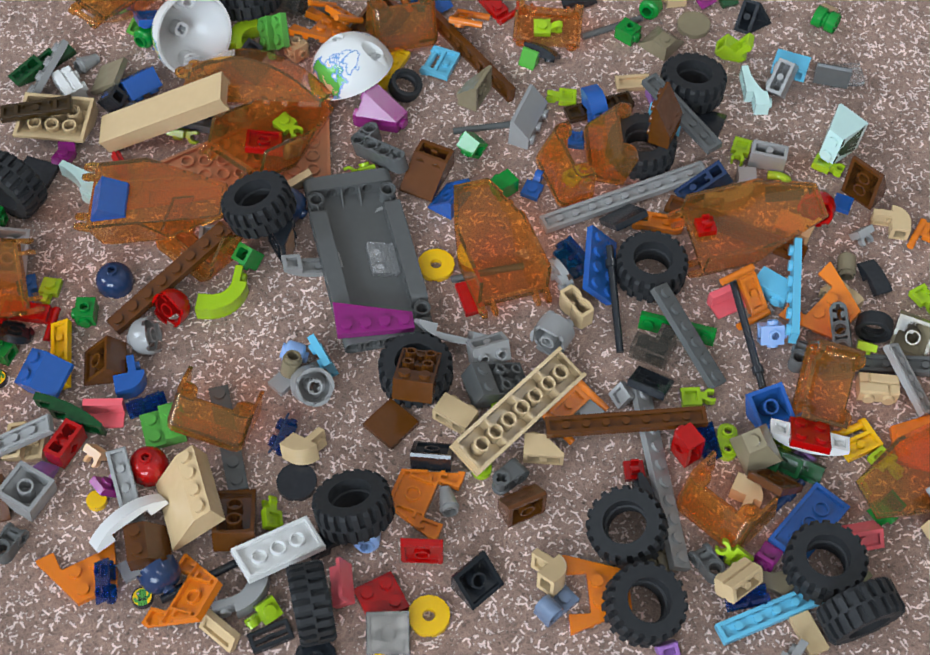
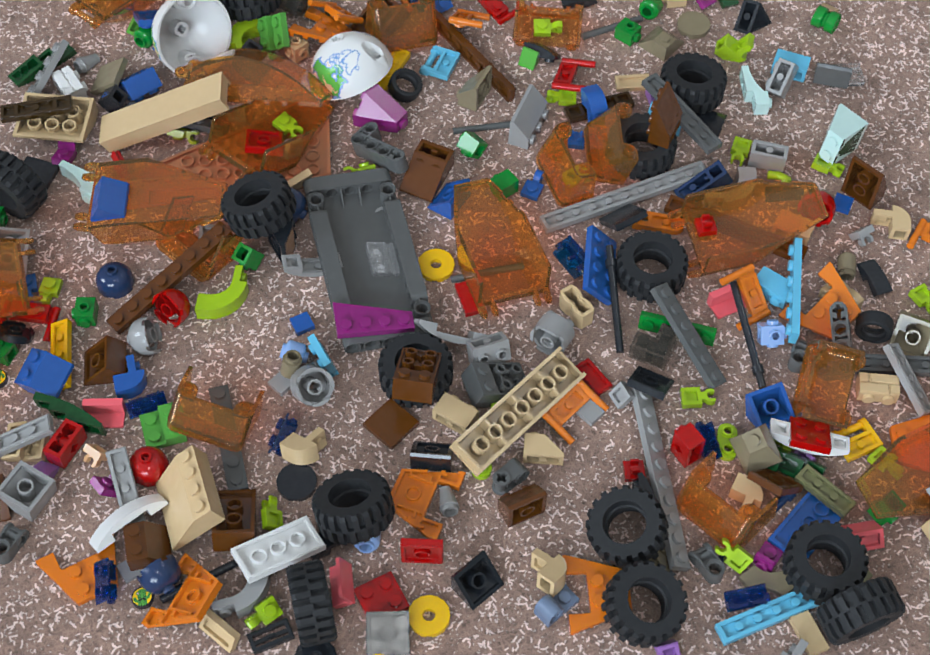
(95, 501): yellow tile -> none
(302, 323): none -> blue tile
(559, 274): light grey plate -> none
(567, 72): none -> red plate
(595, 378): none -> red tile
(624, 421): reddish brown plate -> none
(738, 580): tan brick -> none
(825, 491): none -> olive tile
(865, 346): lime plate -> none

